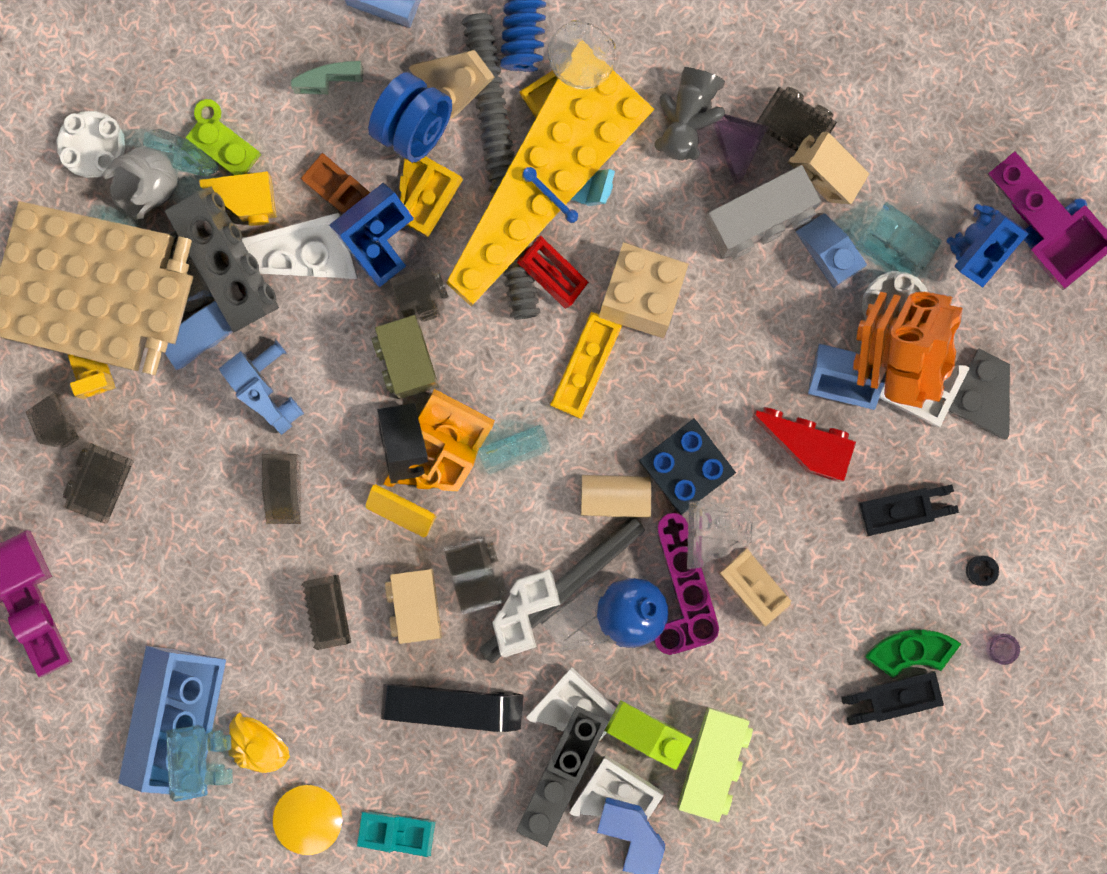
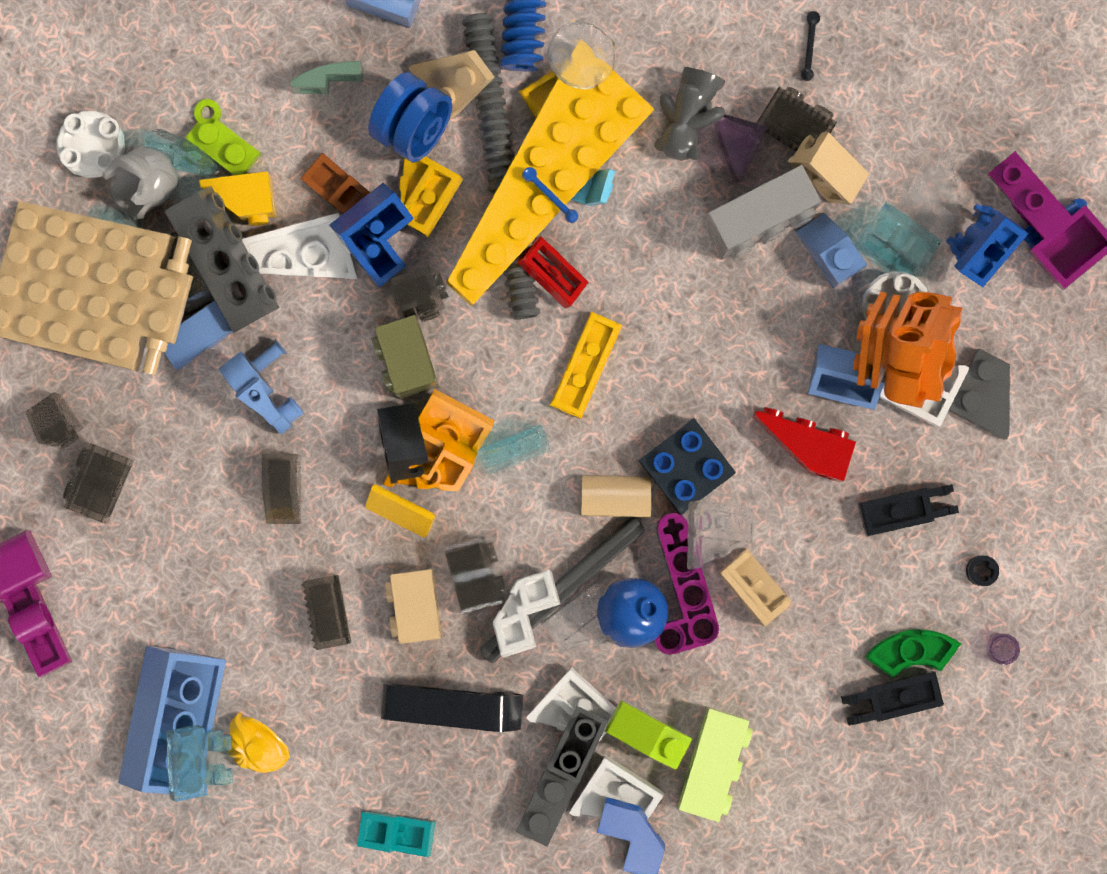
(90, 376): yellow bracket -> none
(307, 820): yellow dish -> none
(643, 290): tan piece -> none
(812, 19): none -> black hinge

